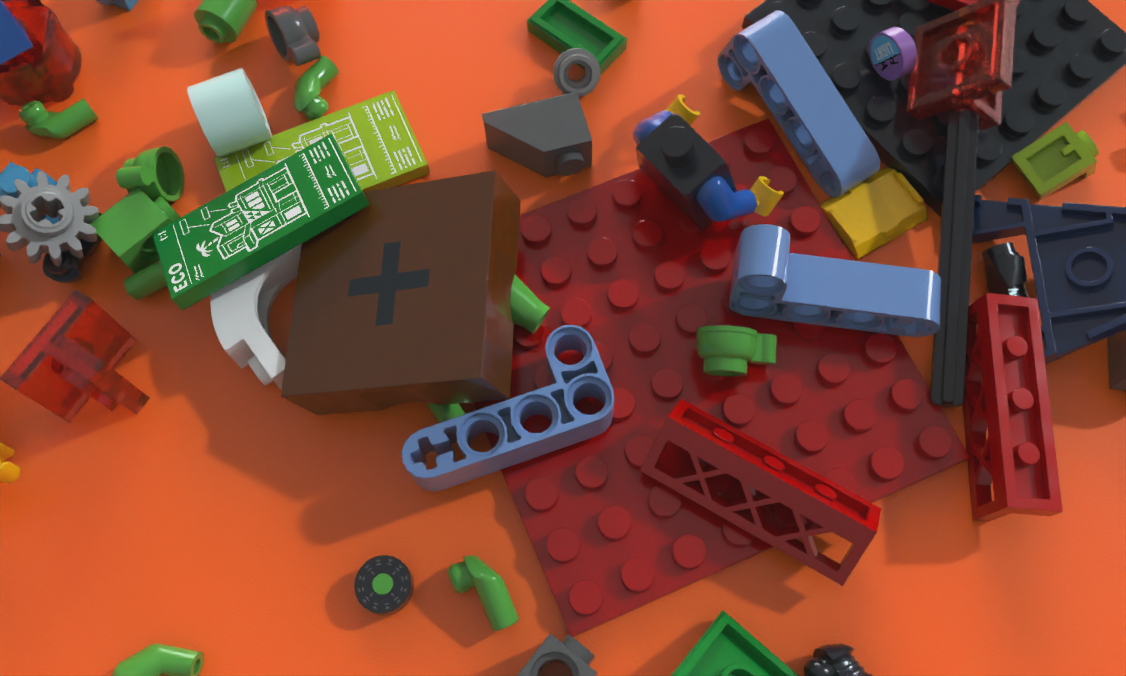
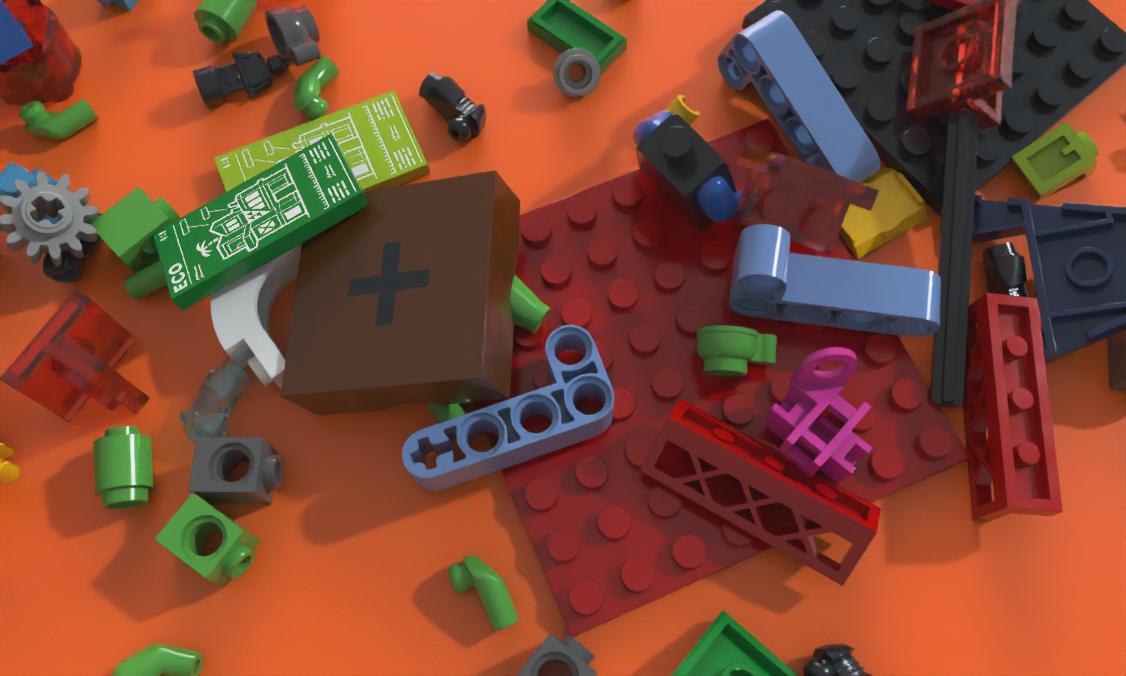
(123, 468): none -> bright green brick
(155, 172): bright green piece -> none
(189, 531): none -> bright green brick
(215, 401): none -> clear light blue arm
(215, 461): none -> dark grey brick
(229, 112): light aqua piece -> none
(246, 73): none -> black piece
(384, 585): black tile -> none
(449, 100): none -> black arm
(542, 135): dark grey slope -> none
(798, 197): none -> clear red bracket
(809, 395): none -> dark pink piece
(893, 53): medium lavender tile -> none

